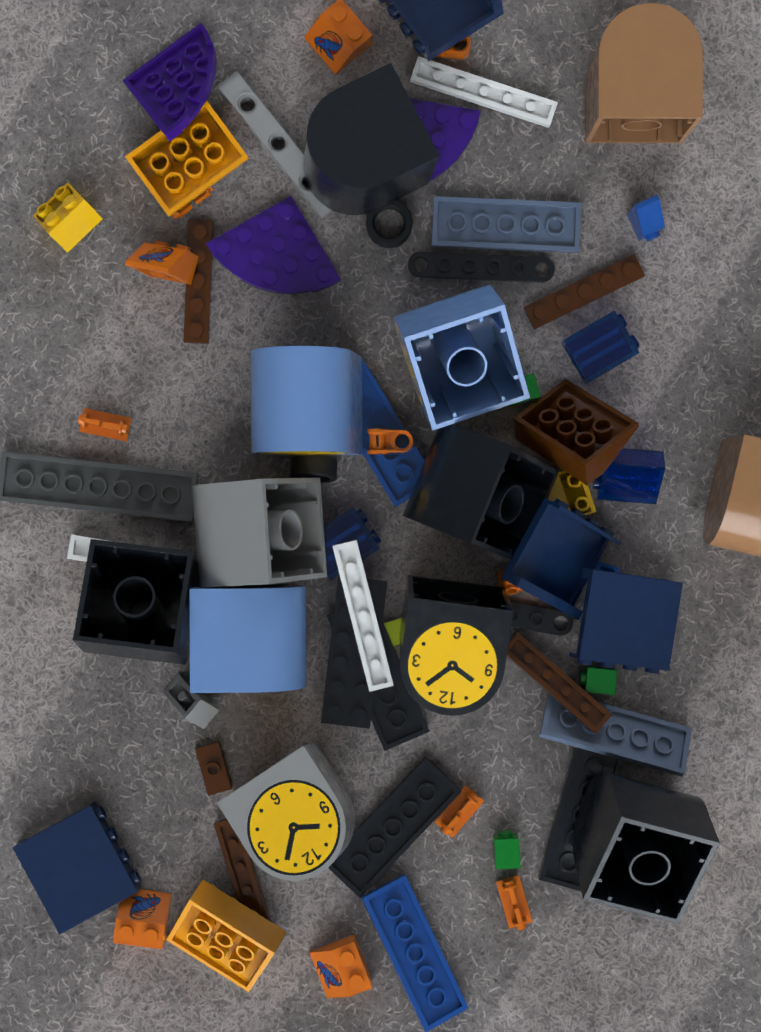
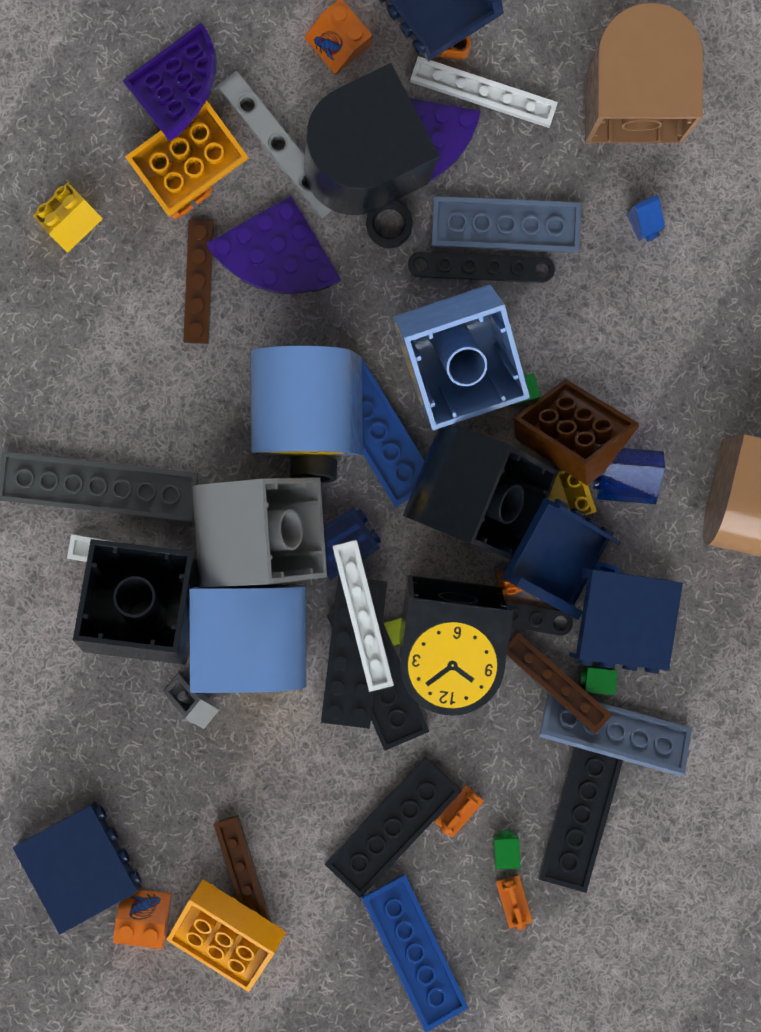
(104, 424): orange hinge -> none
(164, 262): orange slope -> none
(213, 768): reddish brown plate -> none
(293, 815): brick -> none
(342, 968): orange slope -> none
(387, 441): orange piece -> none
(584, 291): reddish brown plate -> none
(601, 346): clear blue brick -> none
(641, 846): black brick -> none

